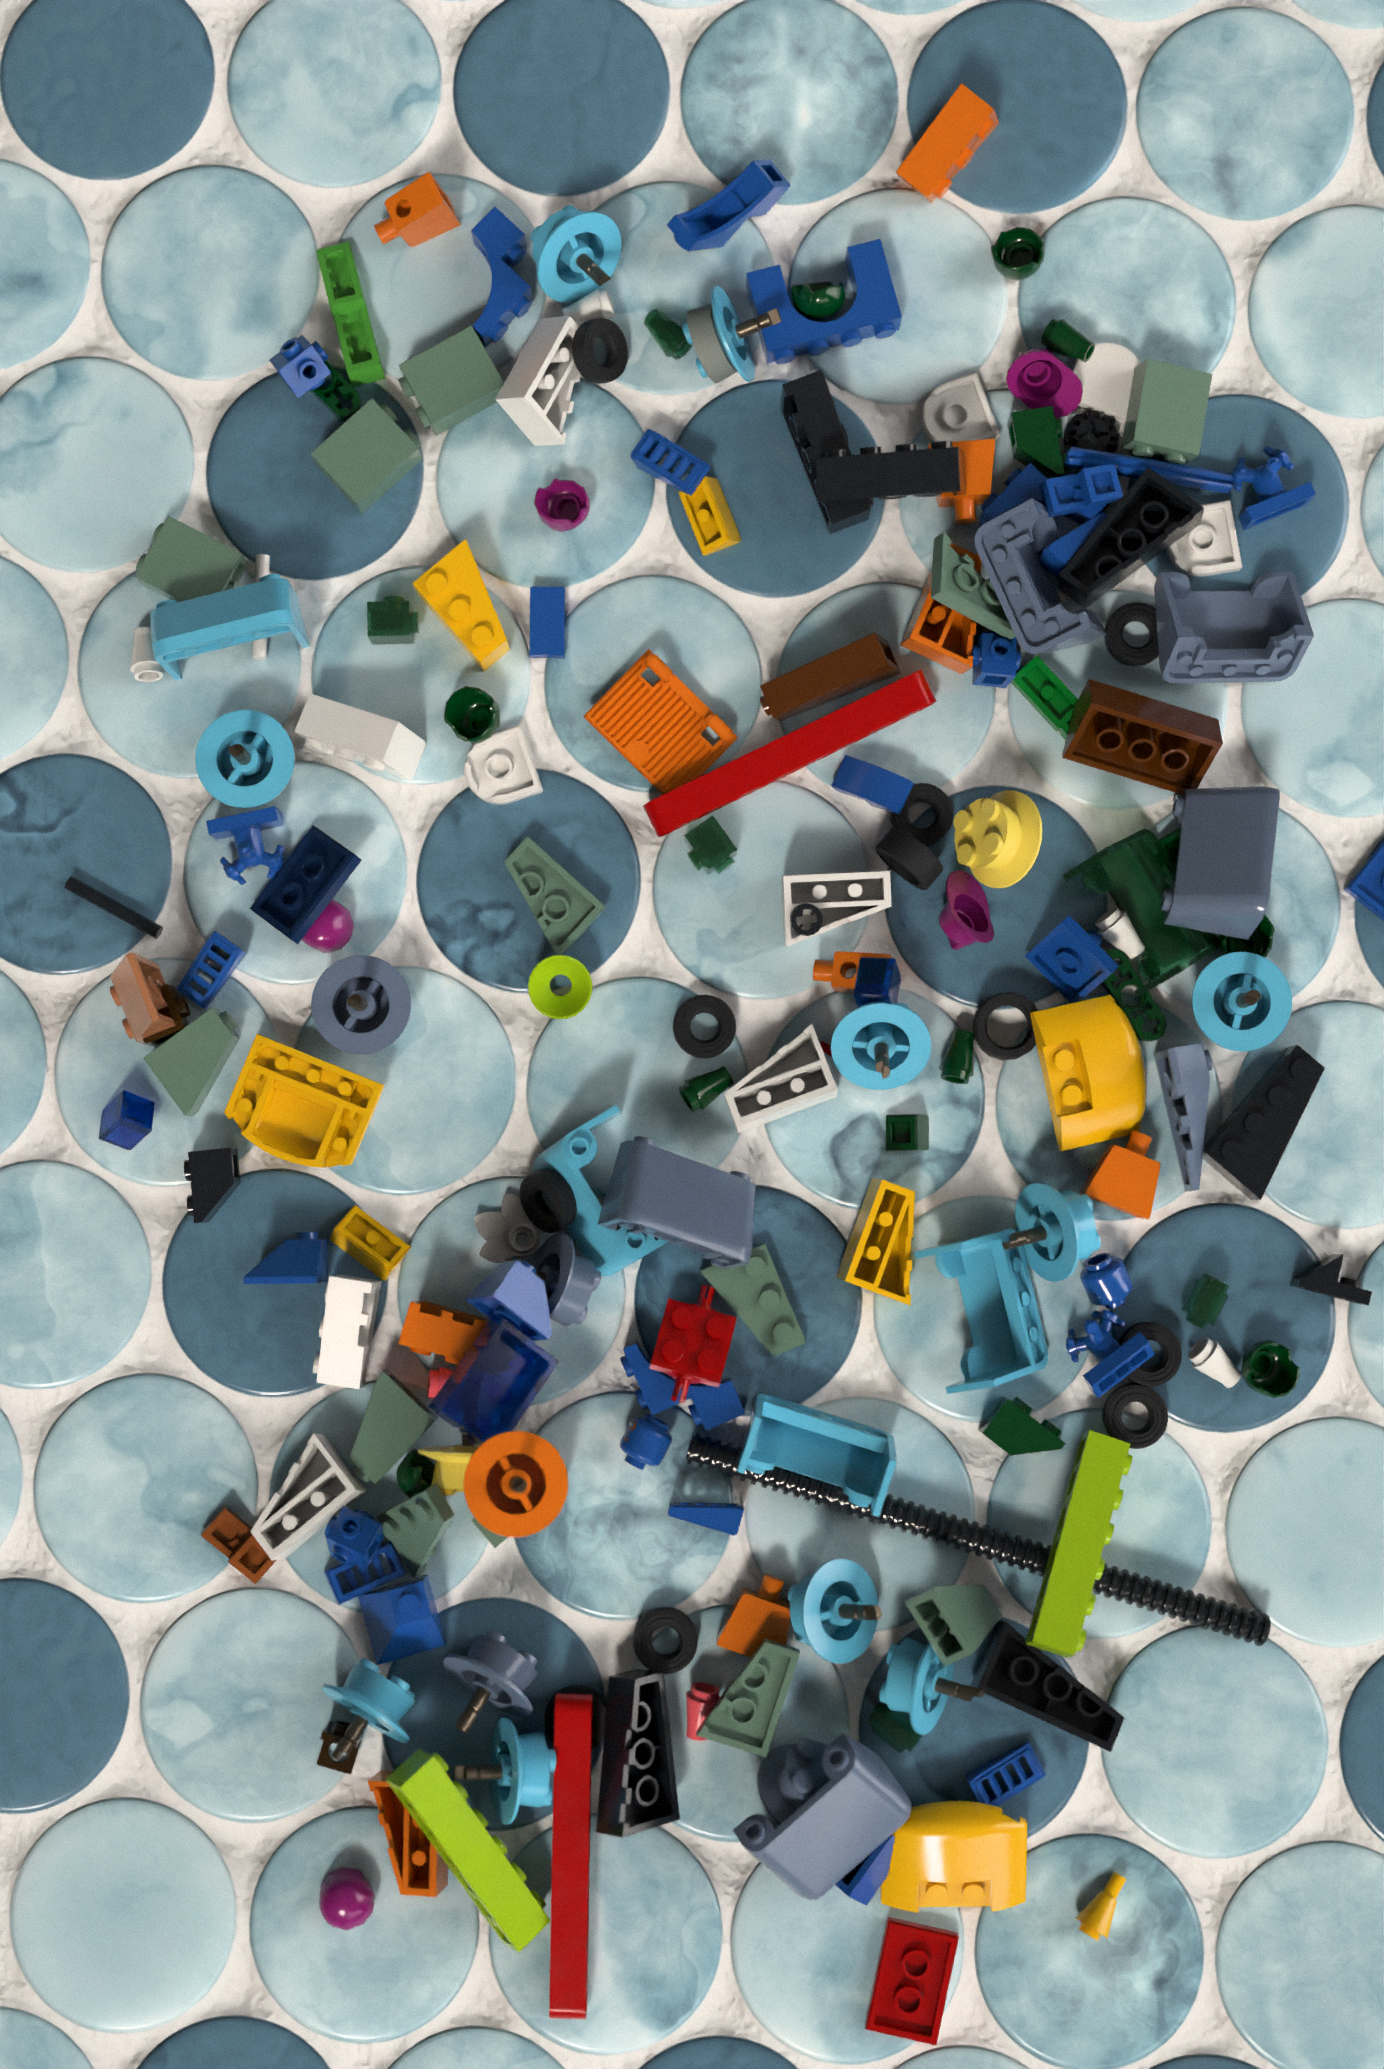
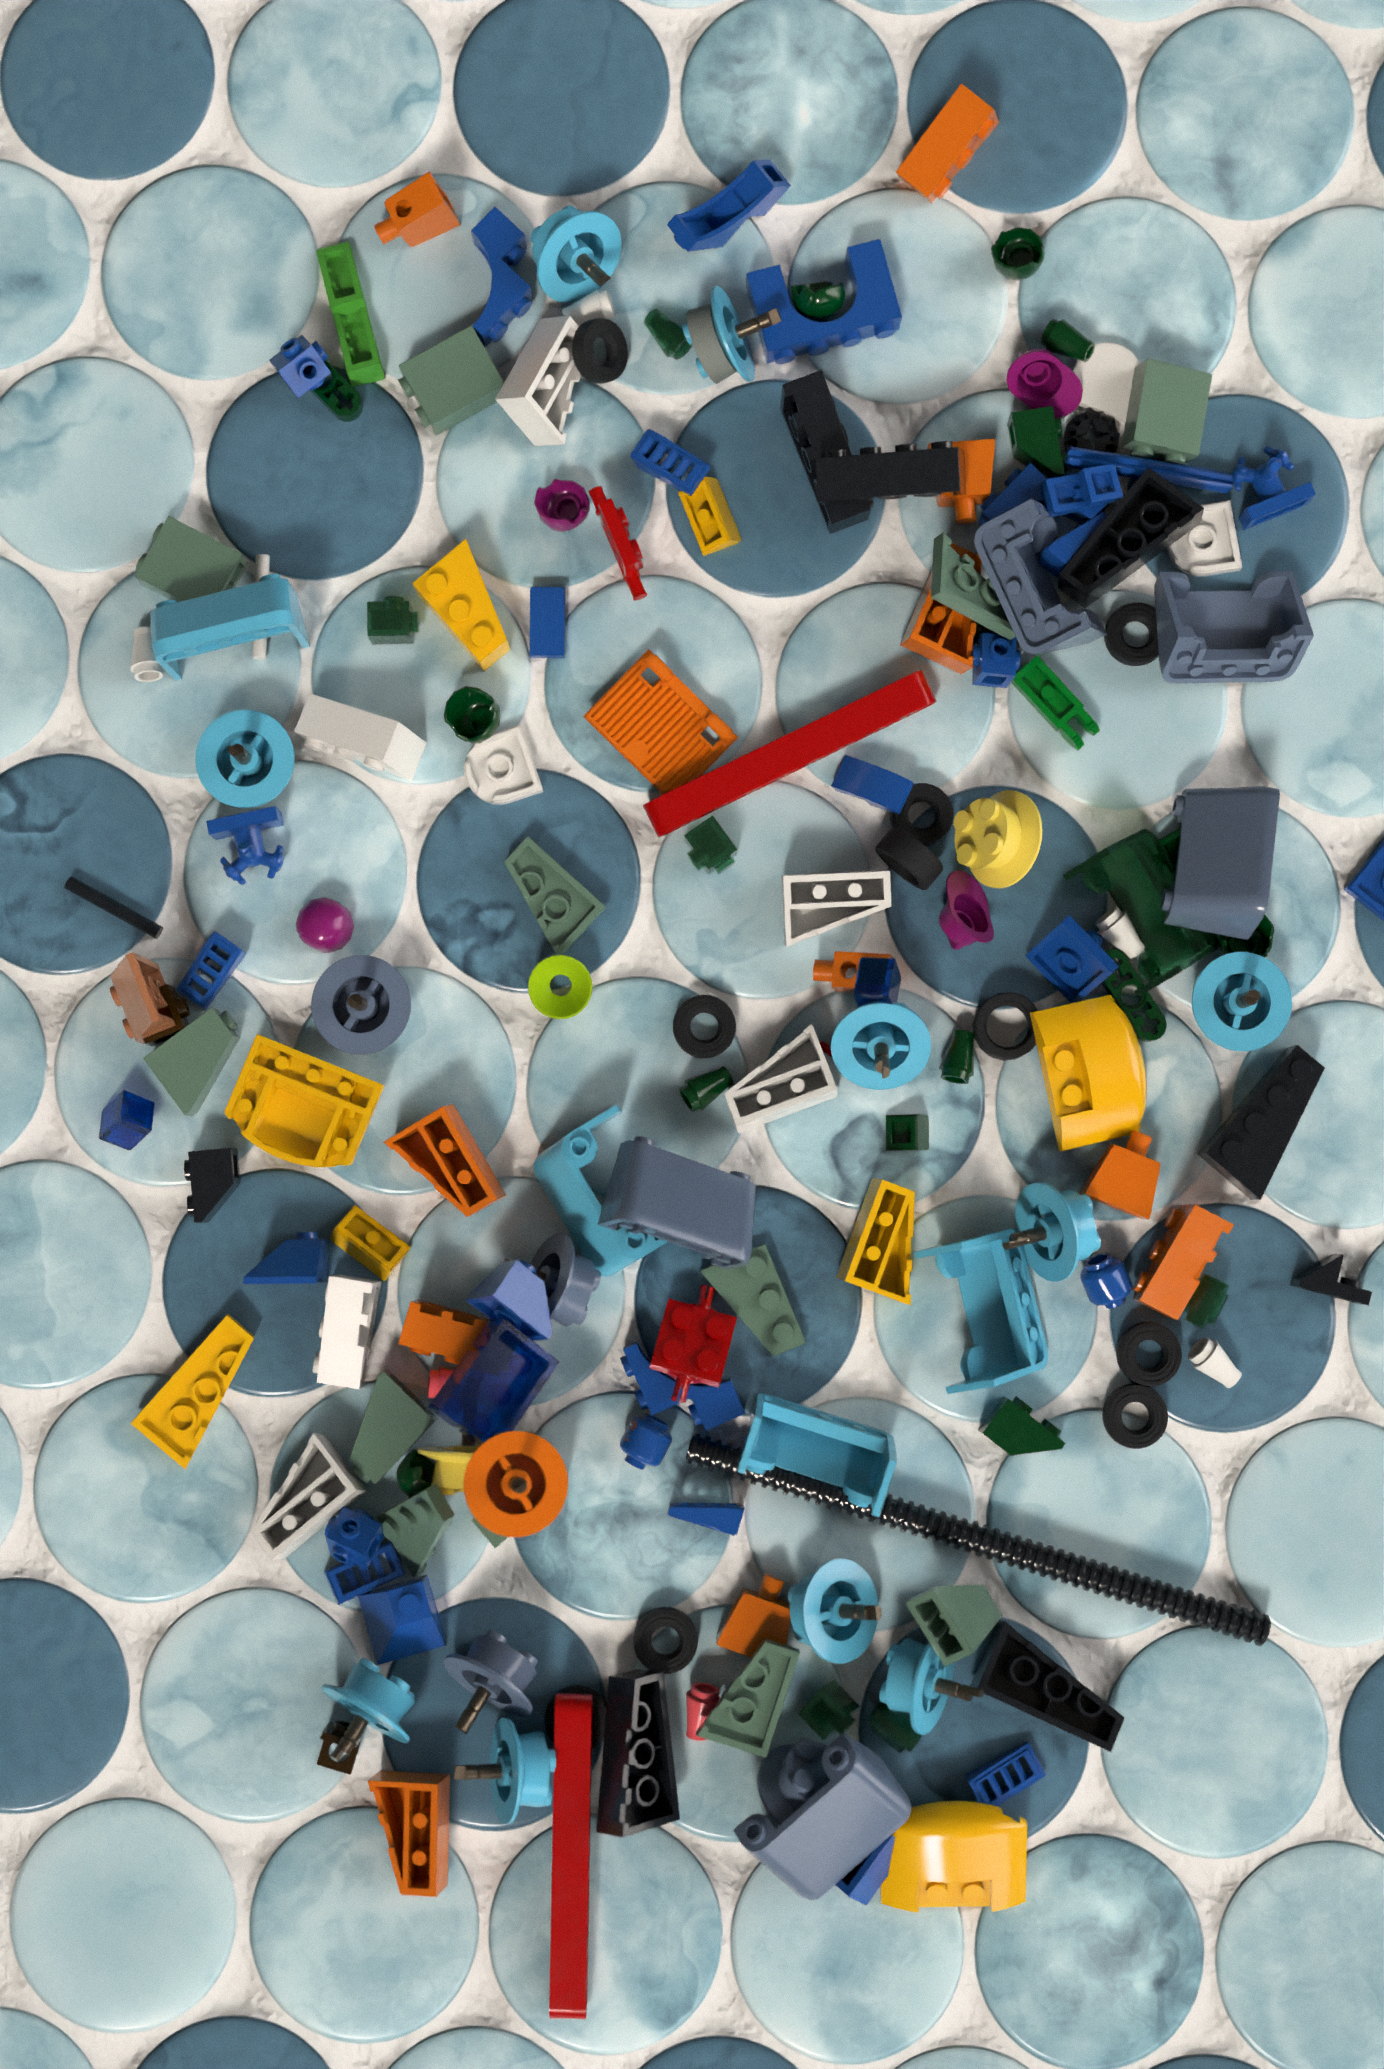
(189, 1399): none -> yellow wing
(233, 1539): dark orange slope -> none
(305, 884): dark blue tile -> none
(346, 1899): magenta hair -> none
(368, 455): sand green brick -> none
(449, 1159): none -> orange wedge
(469, 1849): lime brick -> none
(502, 1229): light grey plate -> none
(560, 1194): black tyre -> none
(625, 550): none -> red plate
(814, 927): black bush -> none
(829, 1711): none -> clear green brick
(830, 677): reddish brown slope -> none
(911, 1981): red tile -> none
(958, 412): white tile -> none
(1078, 1544): lime brick -> none
(1098, 1914): yellow cone -> none
(1113, 1360): blue piece -> none
(1141, 738): reddish brown slope -> none
(1179, 1259): none -> orange wedge
(1185, 1090): sand blue wedge -> none
(1270, 1369): dark green hair -> none

